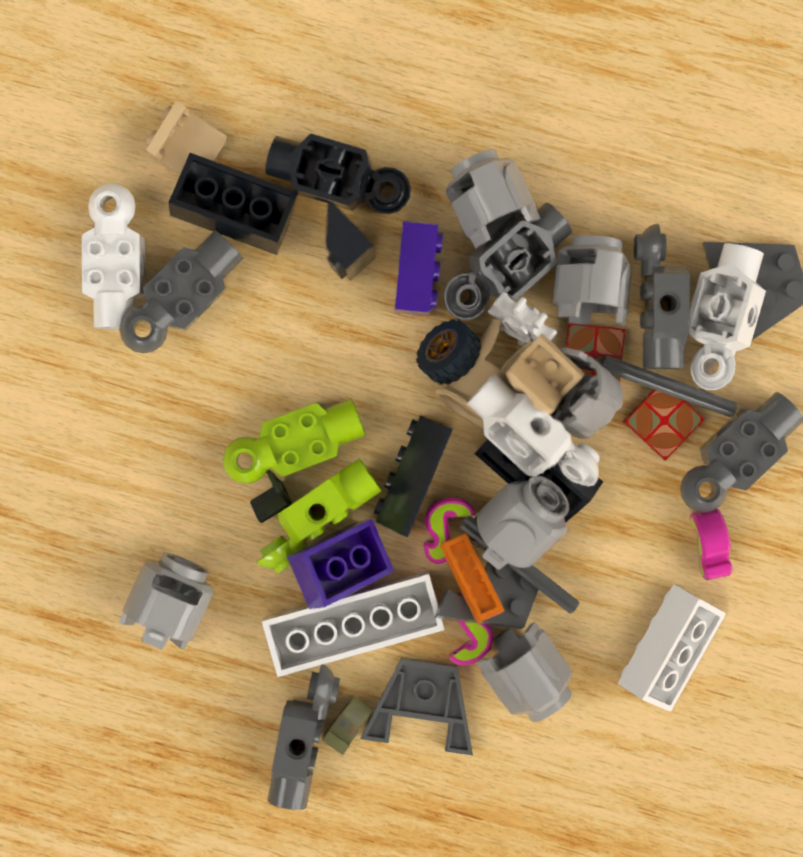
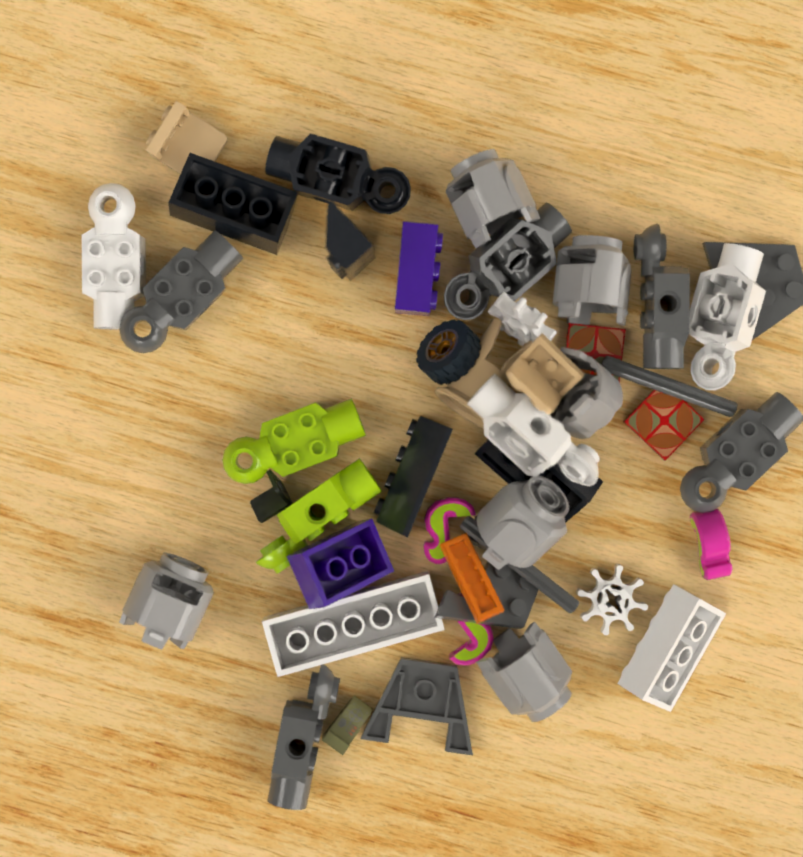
(624, 593): none -> white gear

